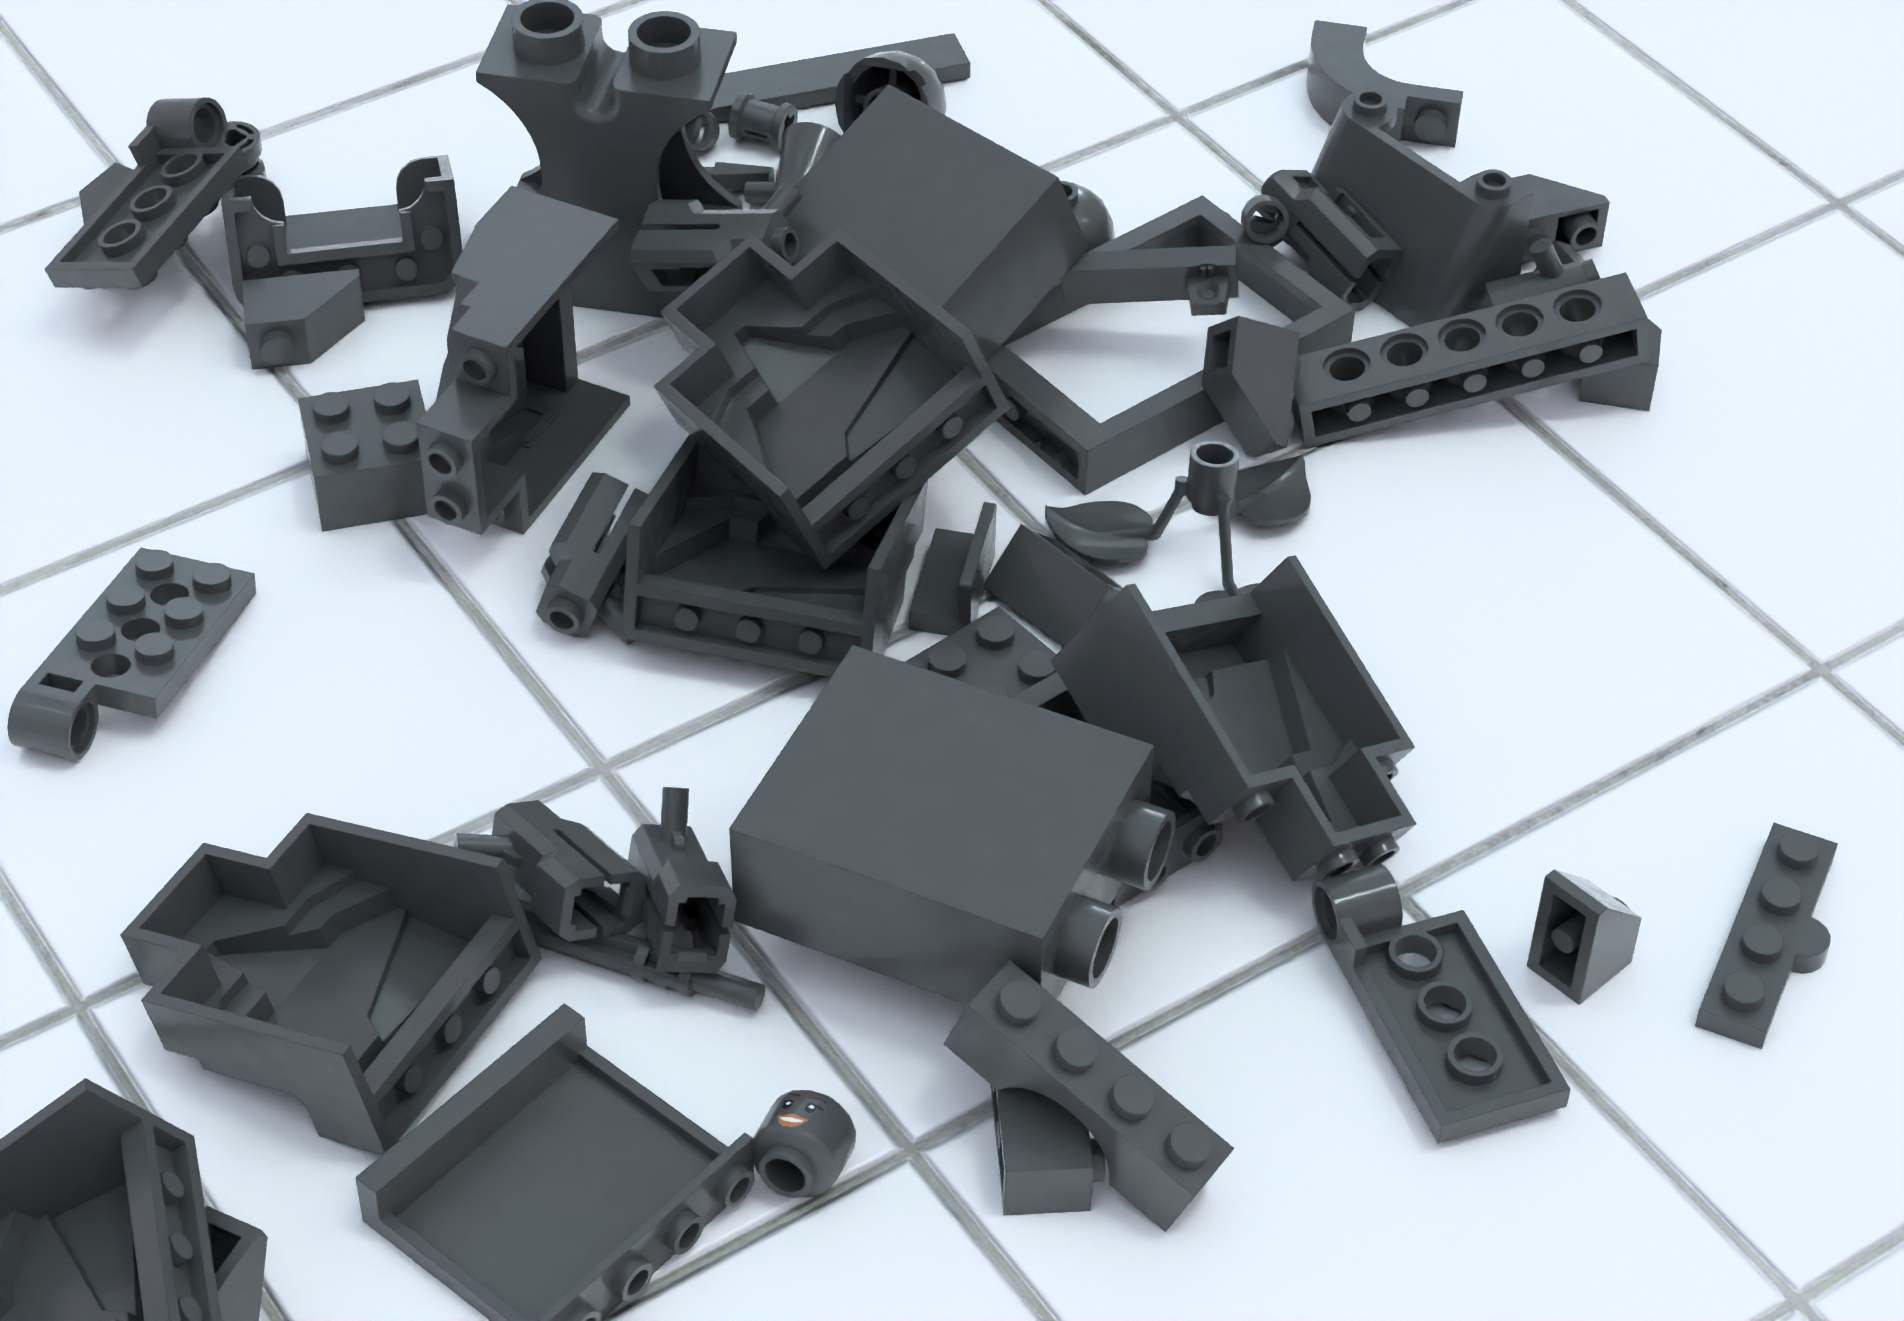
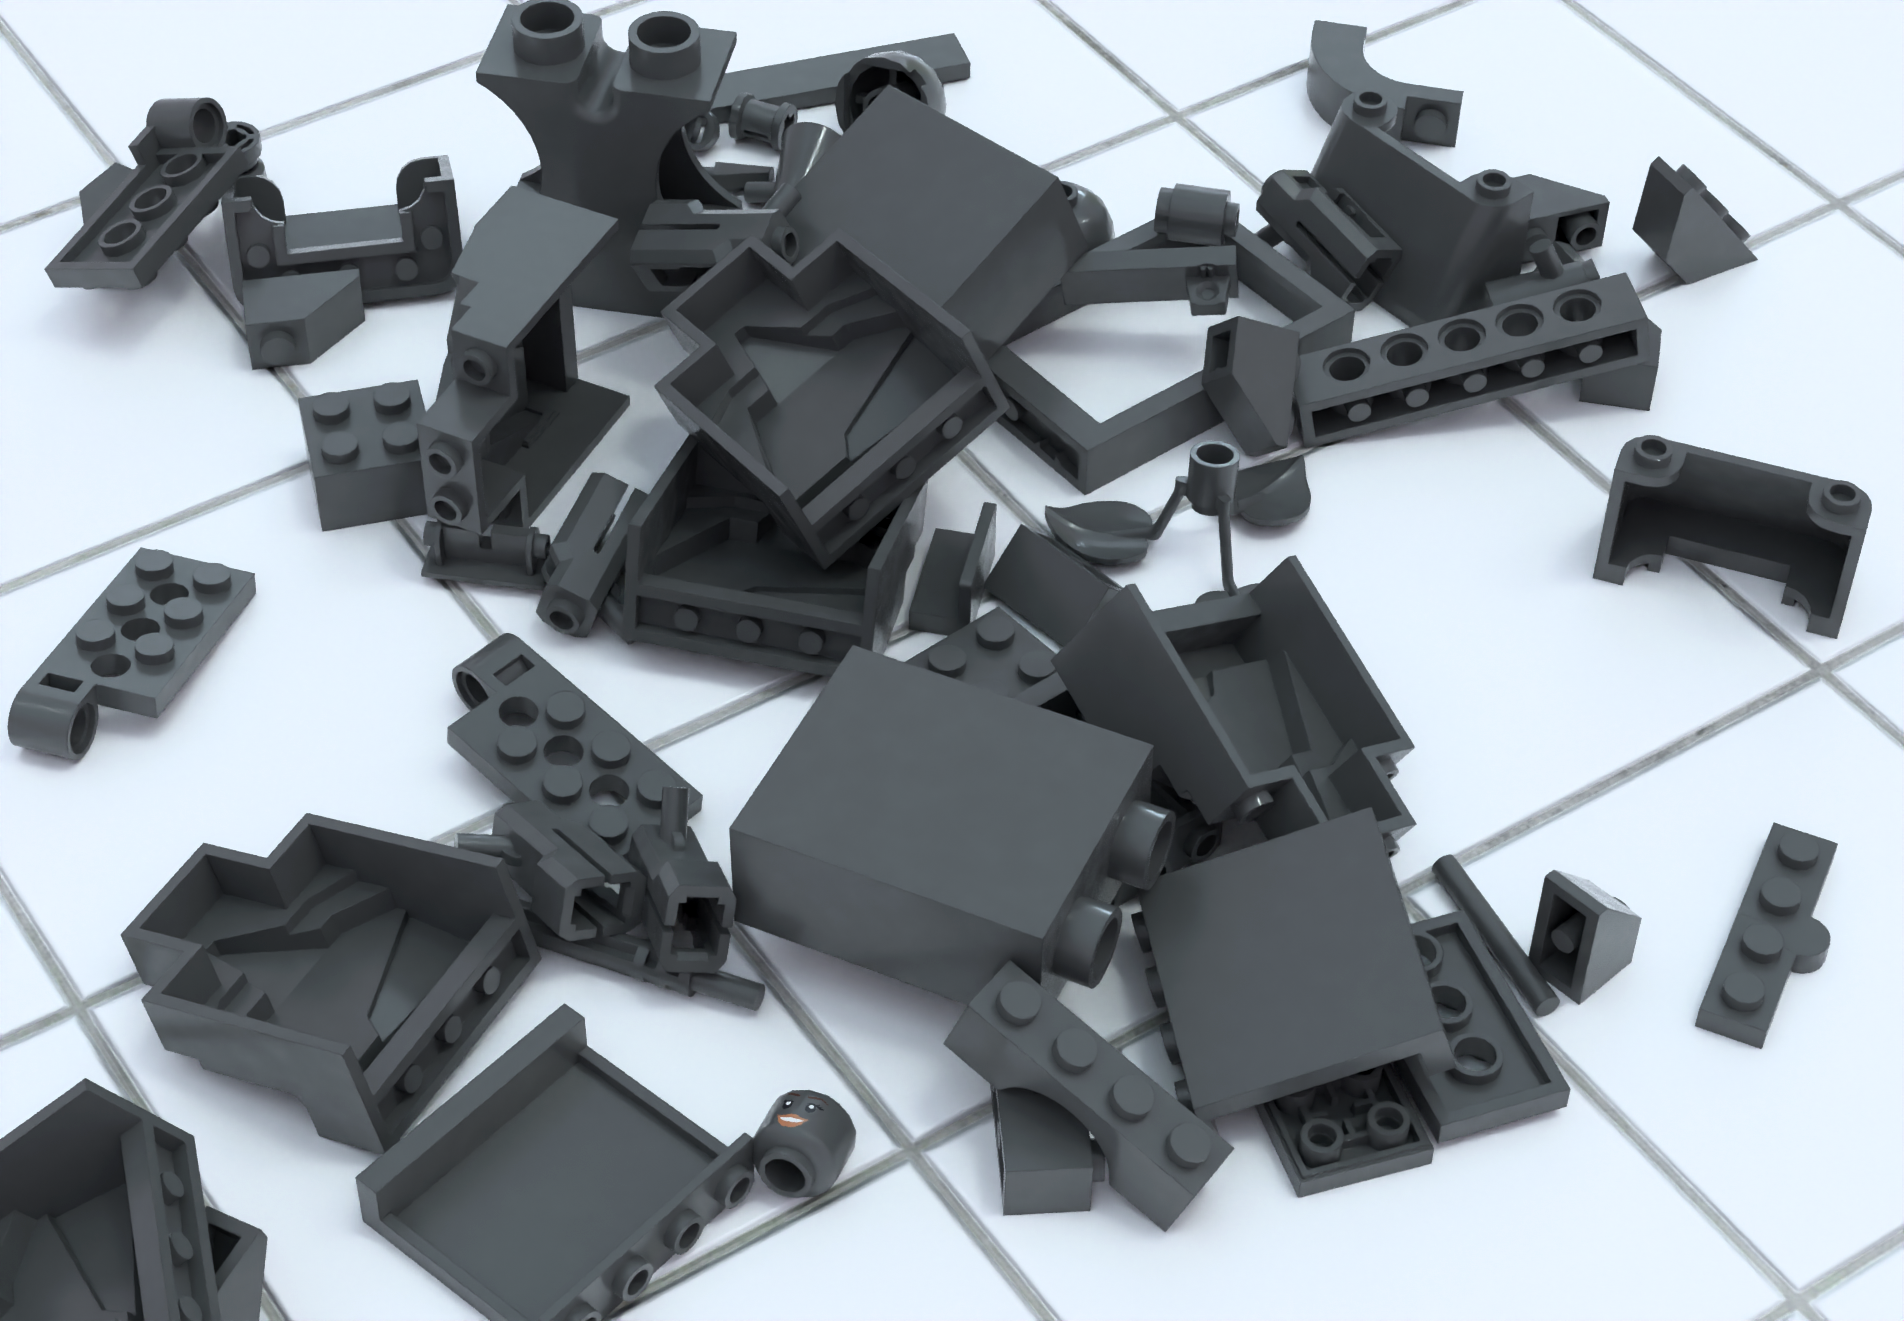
(505, 558): none -> dark grey hinge
(516, 679): none -> dark grey hinge
(1196, 214): none -> dark grey brick
(1263, 229): dark grey hinge -> none
(1287, 968): none -> dark grey panel
(1346, 1131): none -> dark grey tile
(1496, 936): none -> dark grey bar
(1688, 225): none -> dark grey slope
(1735, 518): none -> dark grey windscreen

